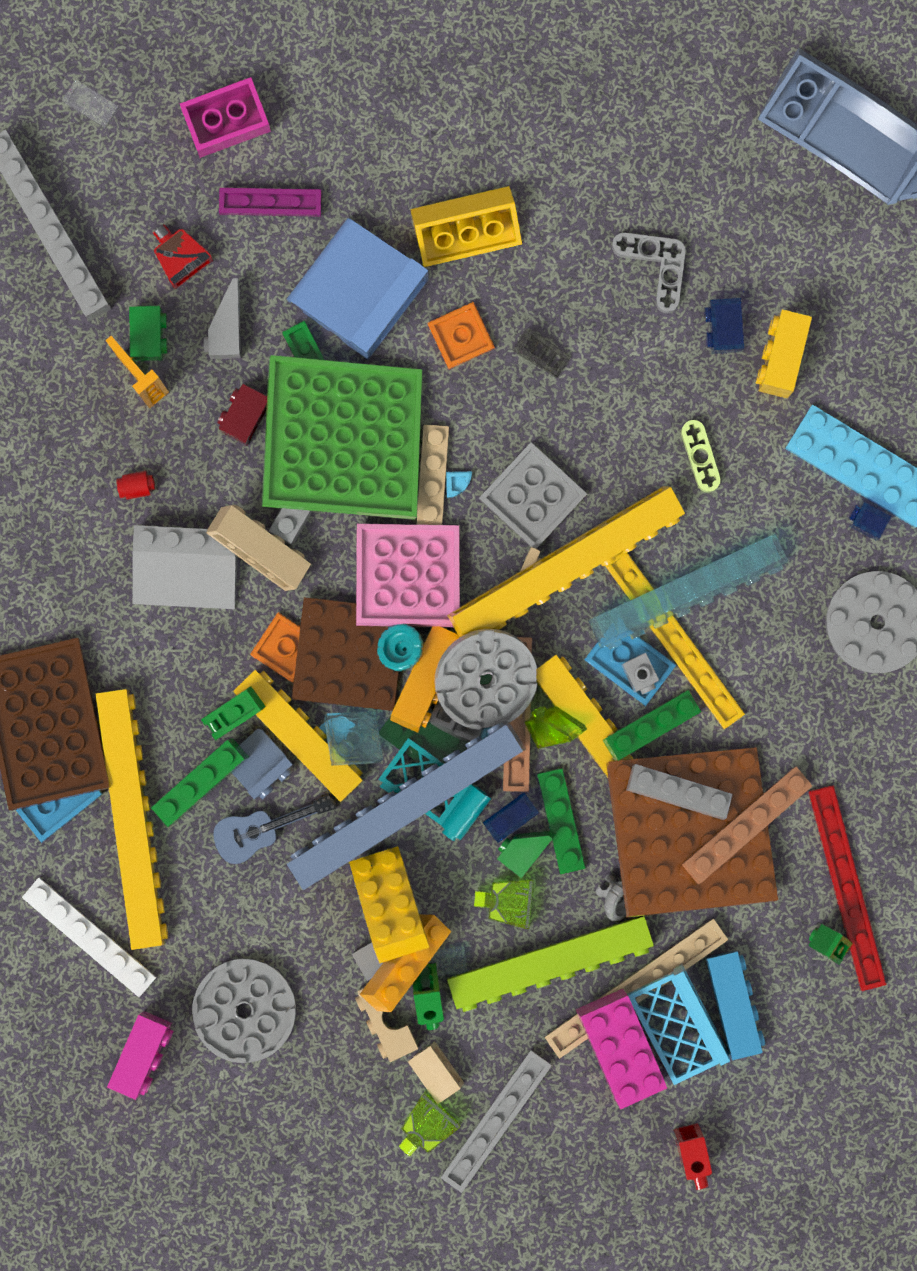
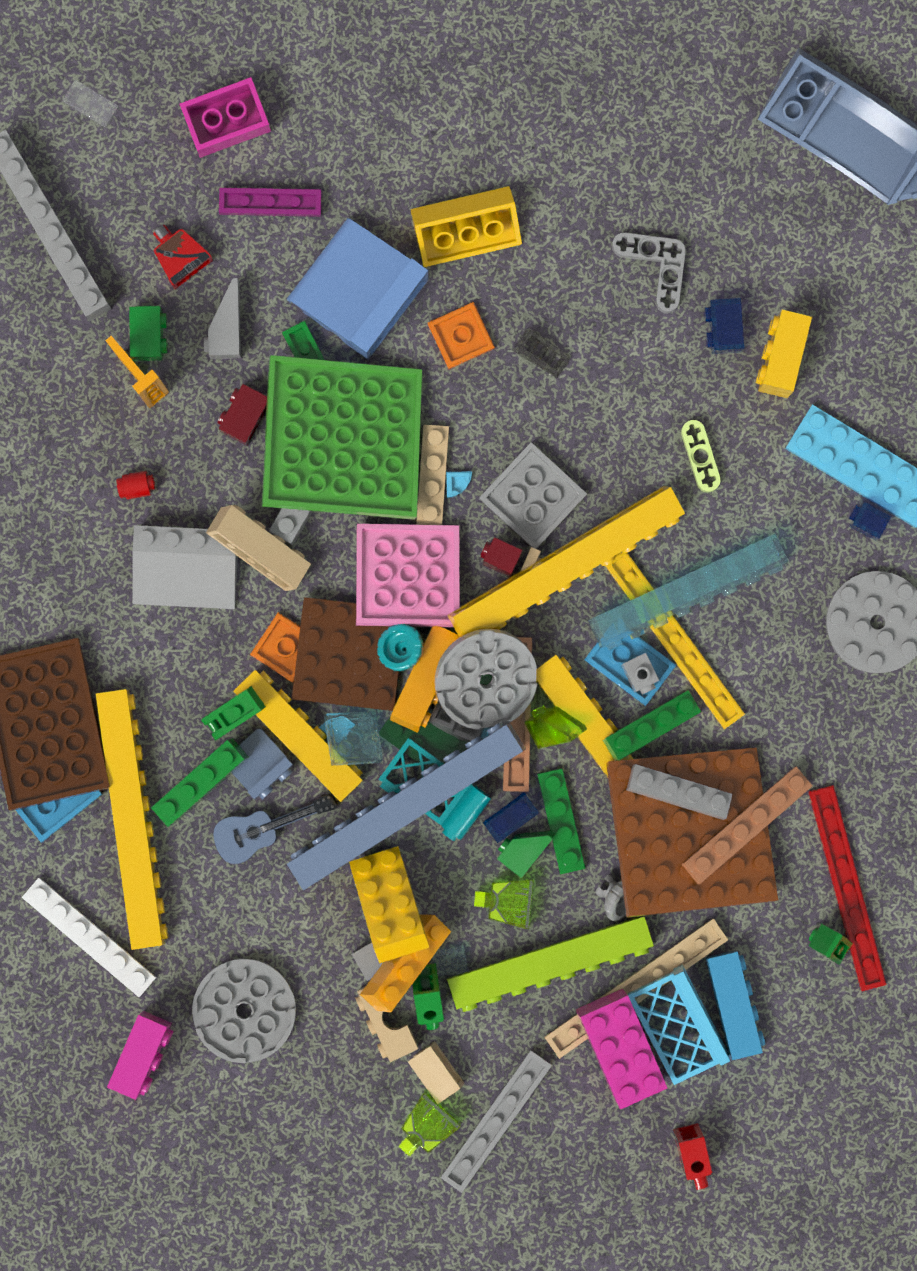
(500, 556): none -> dark red brick

